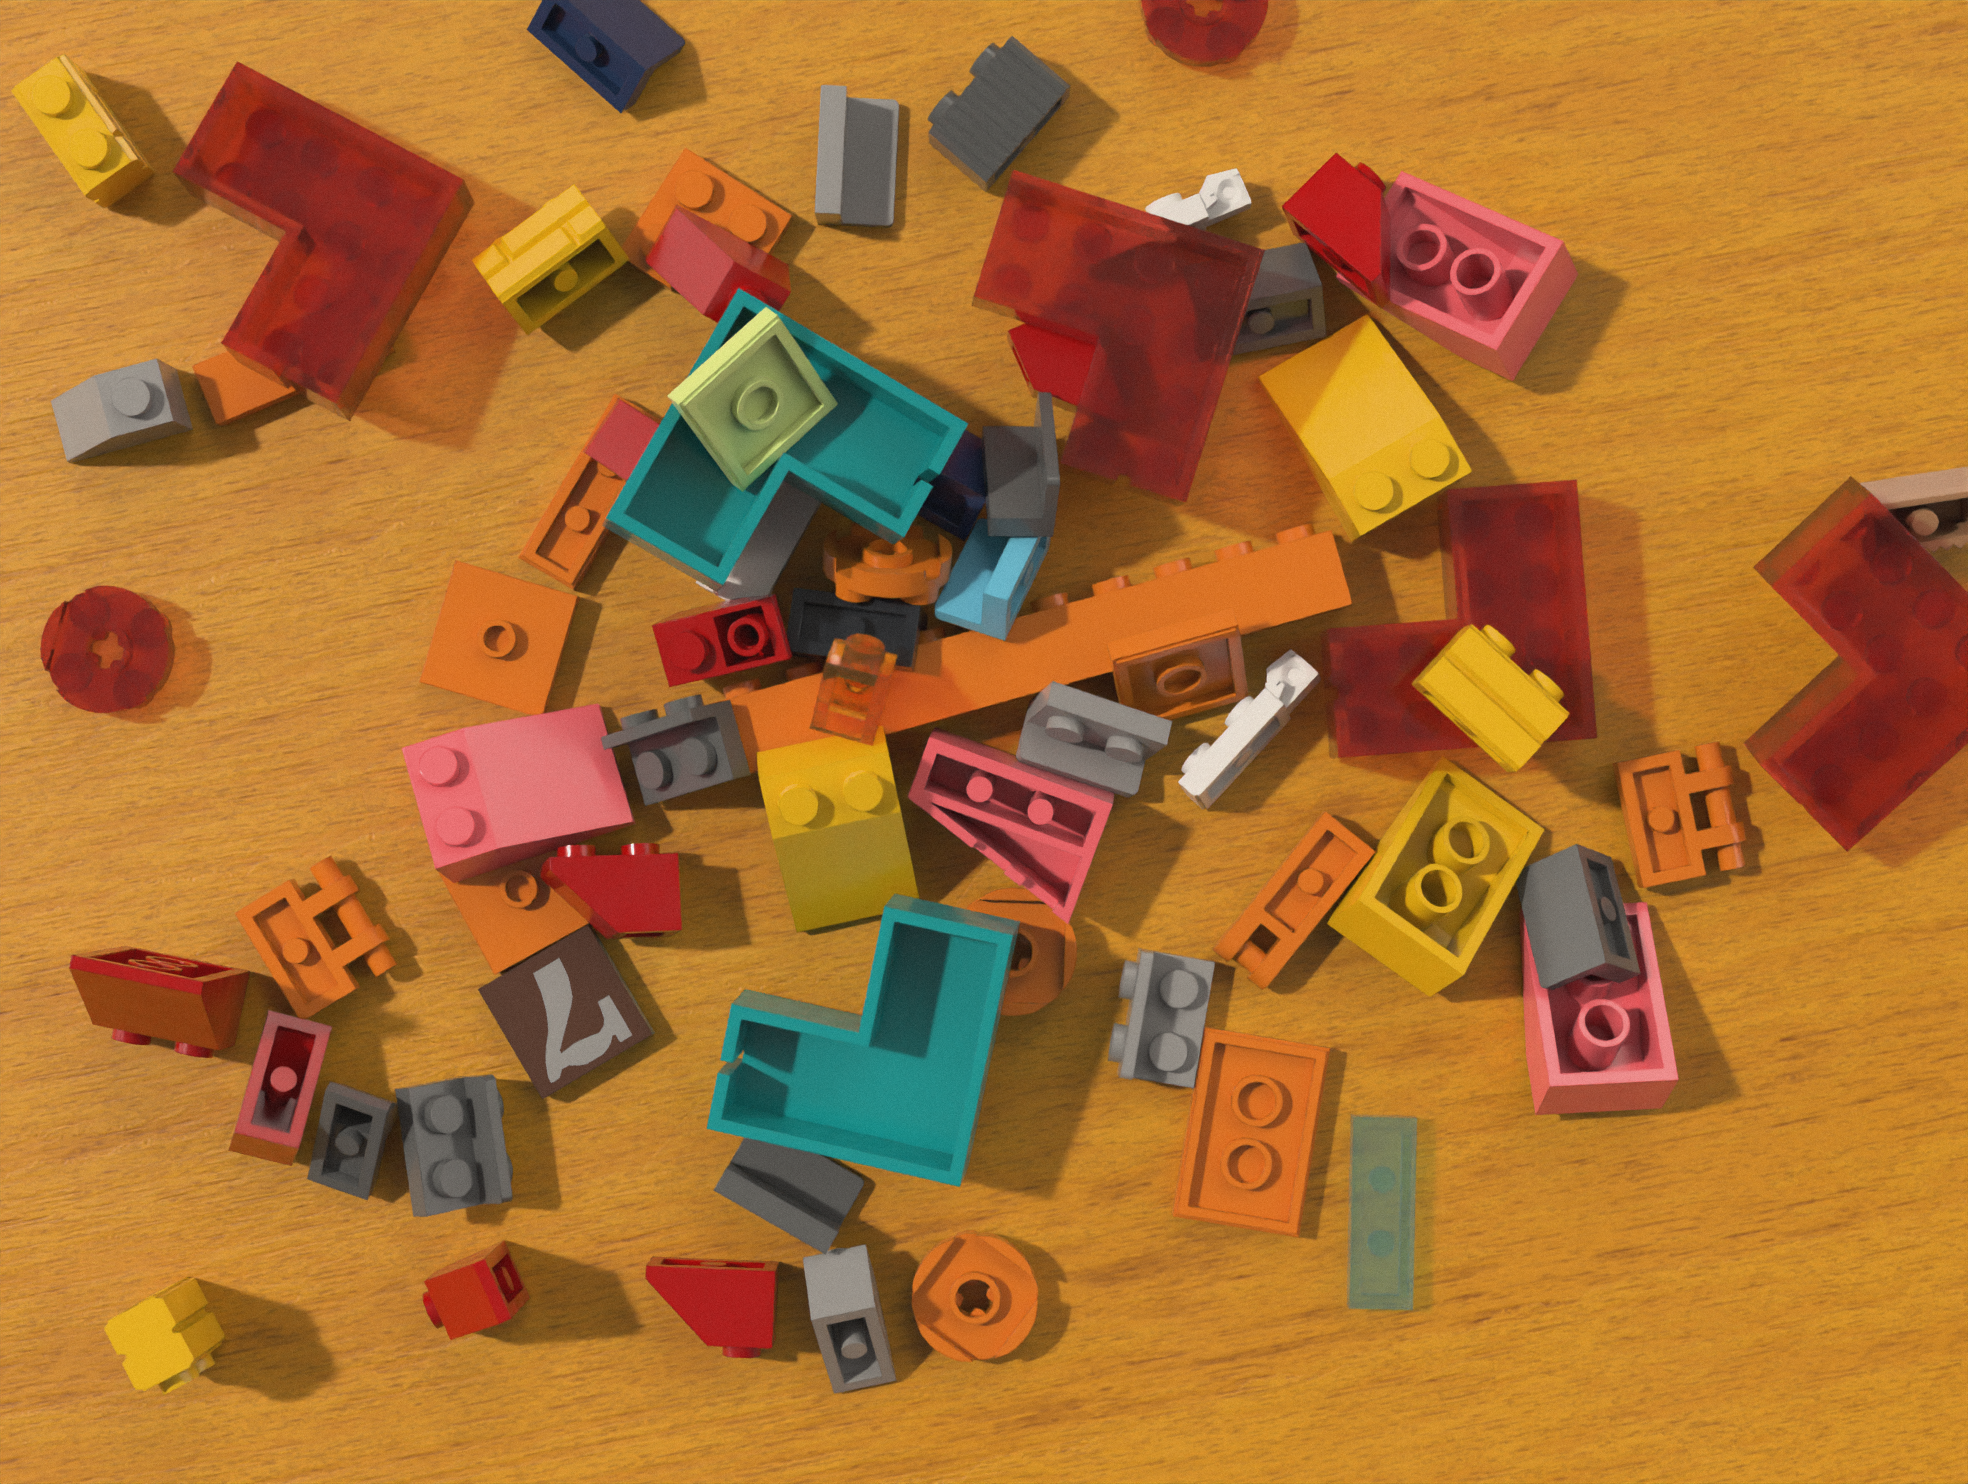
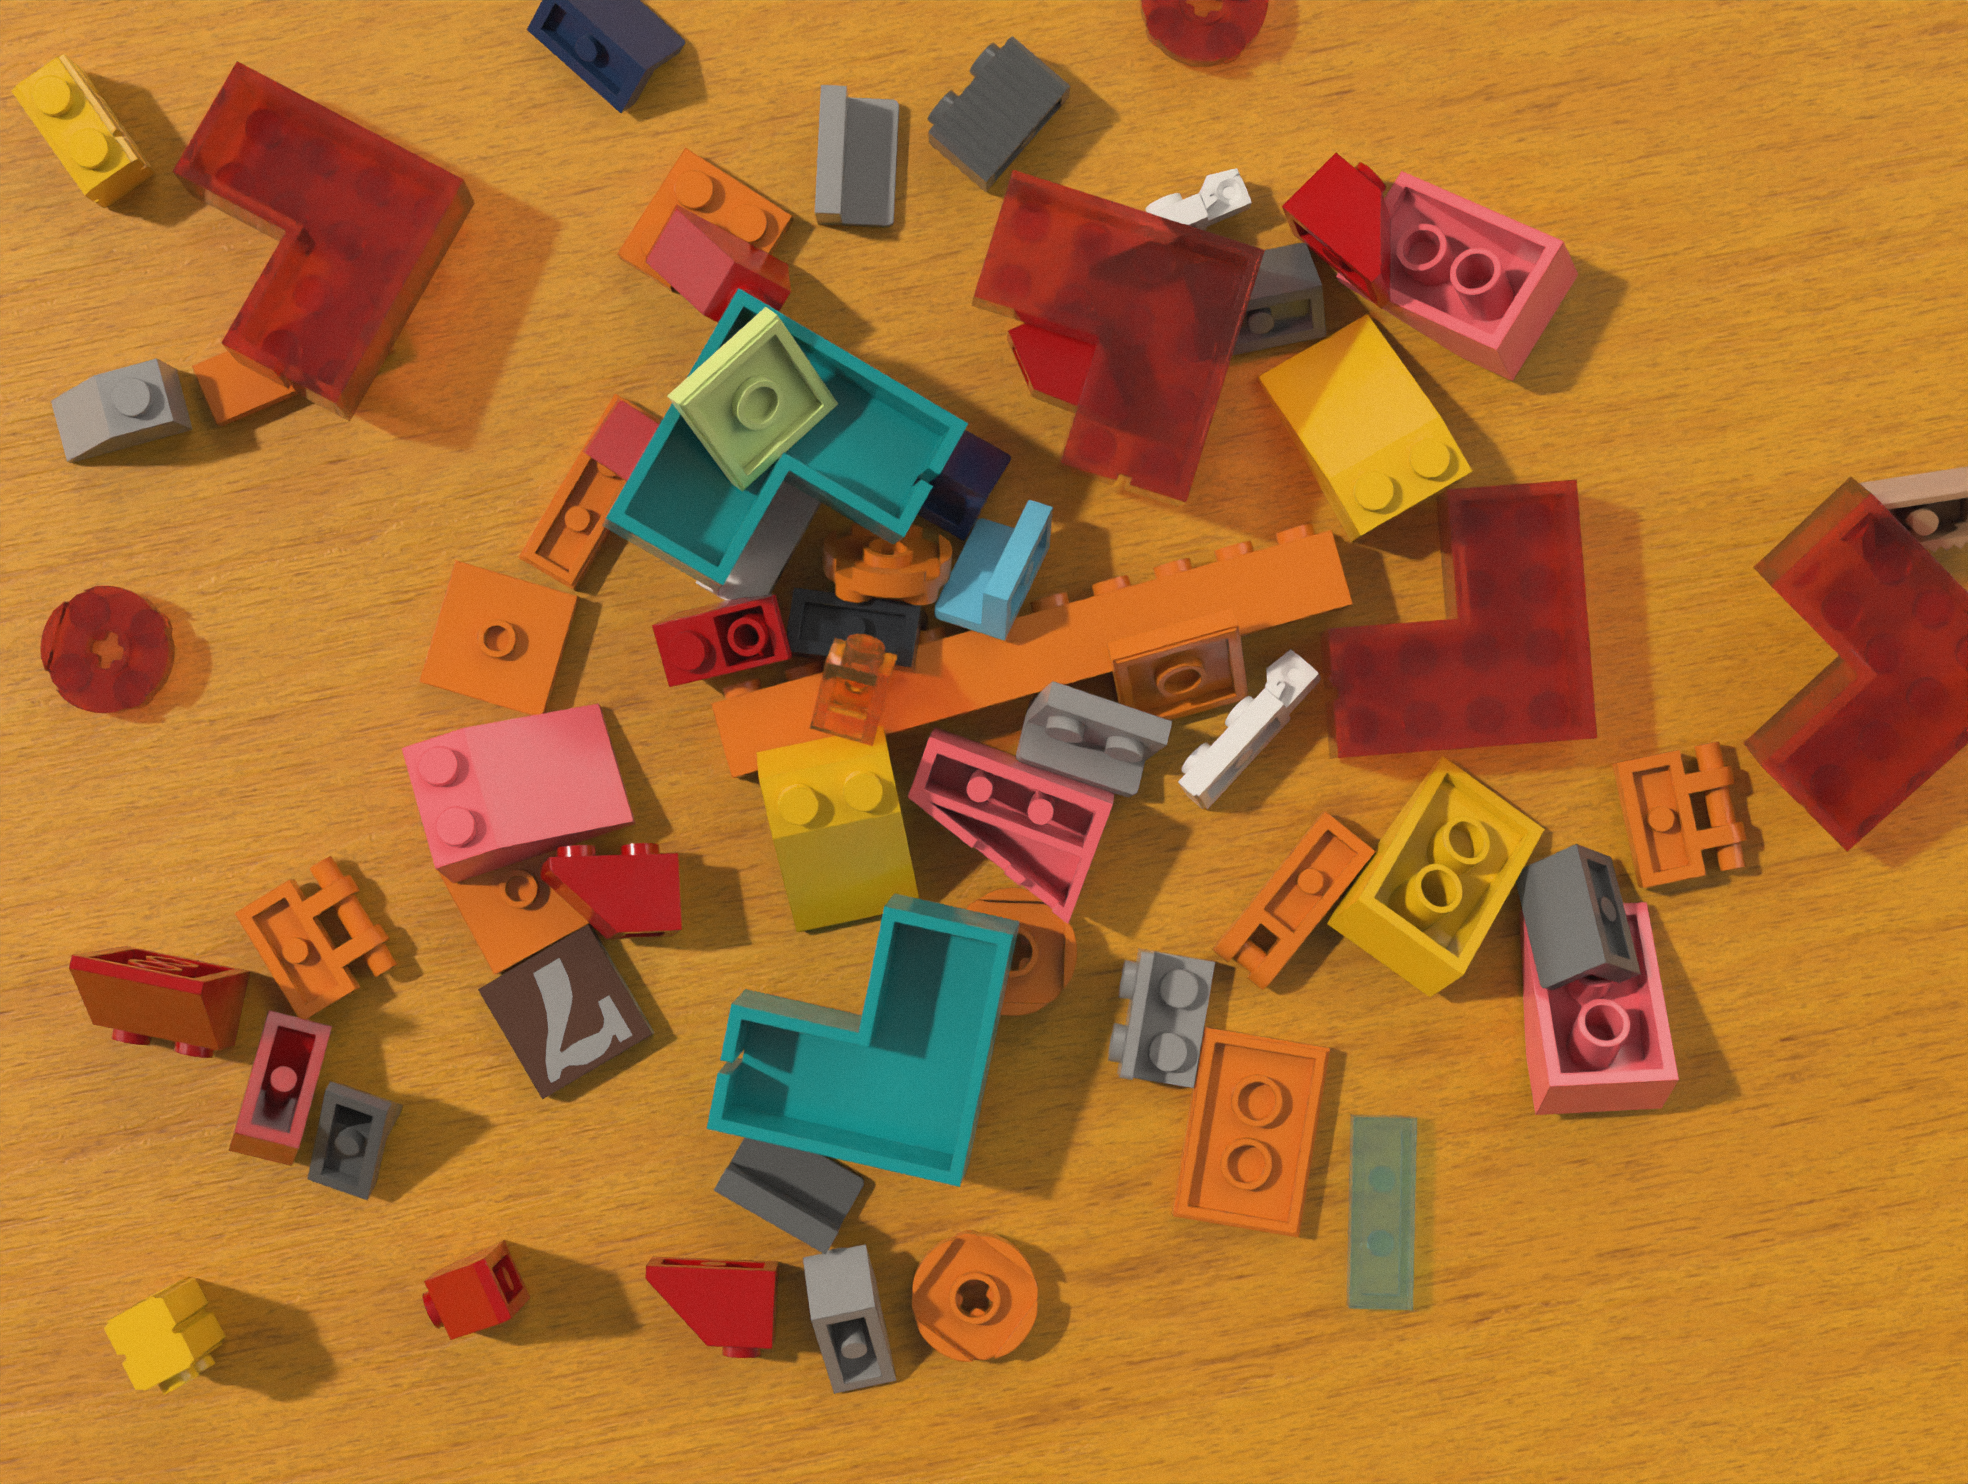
(454, 1144): dark grey bracket -> none
(550, 259): yellow brick -> none
(684, 750): dark grey bracket -> none
(1022, 475): dark grey panel -> none
(1493, 696): yellow brick -> none

